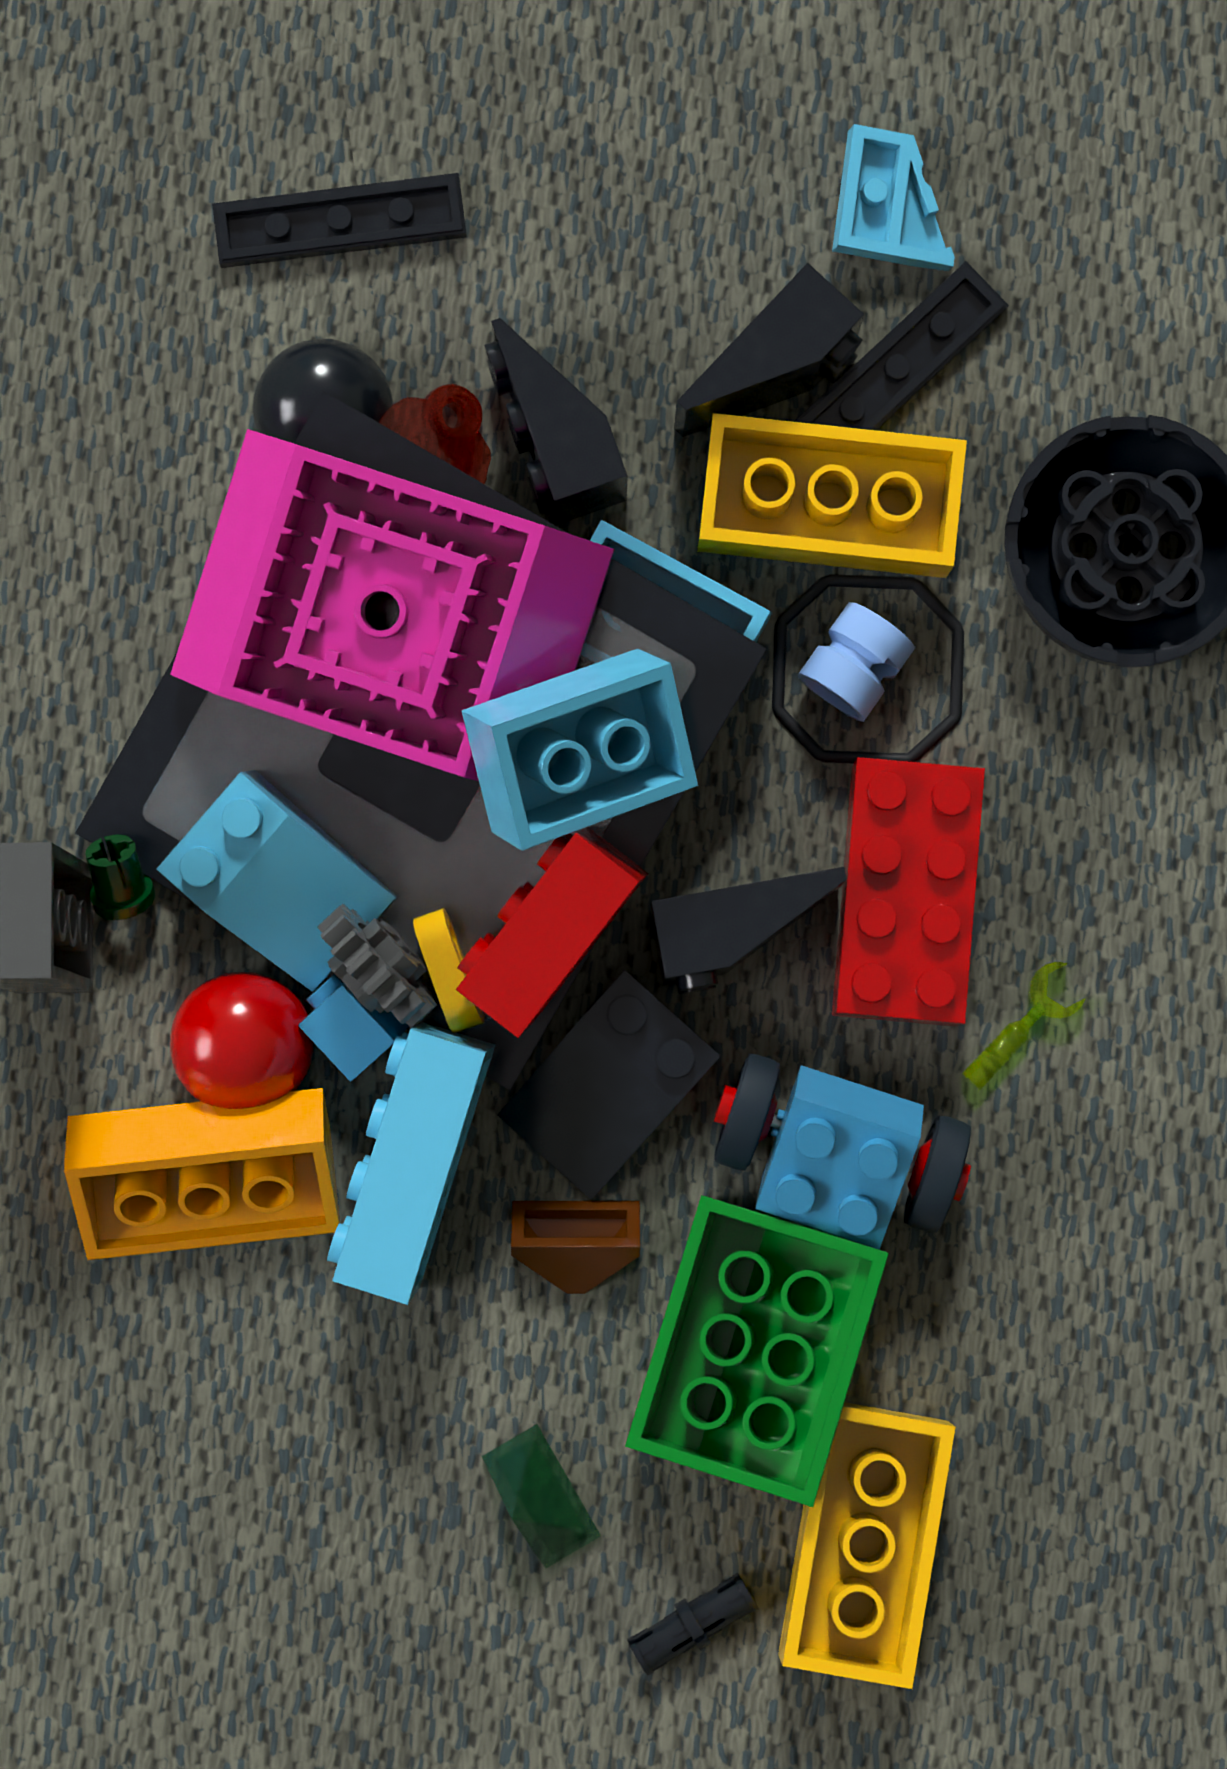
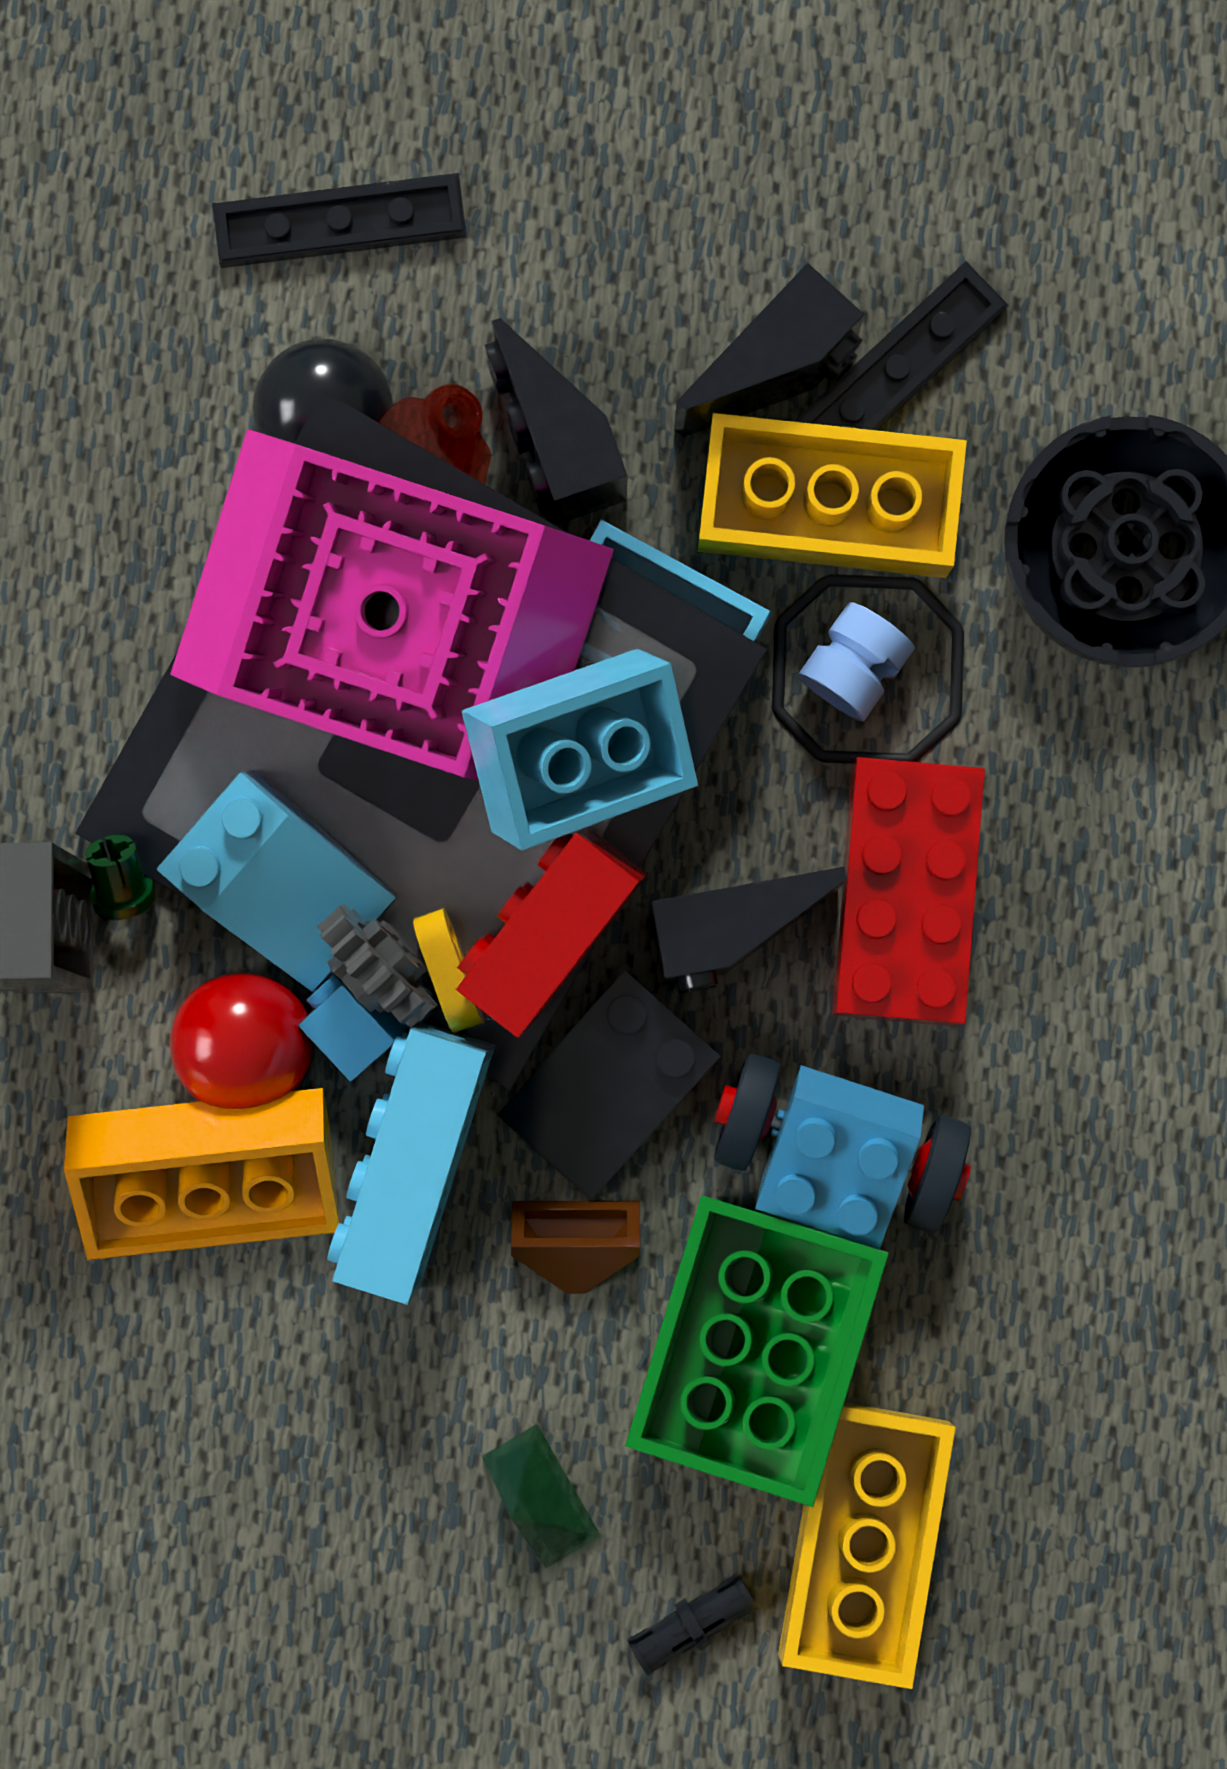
(886, 203): medium azure wing -> none
(1017, 1032): clear neon green piece -> none

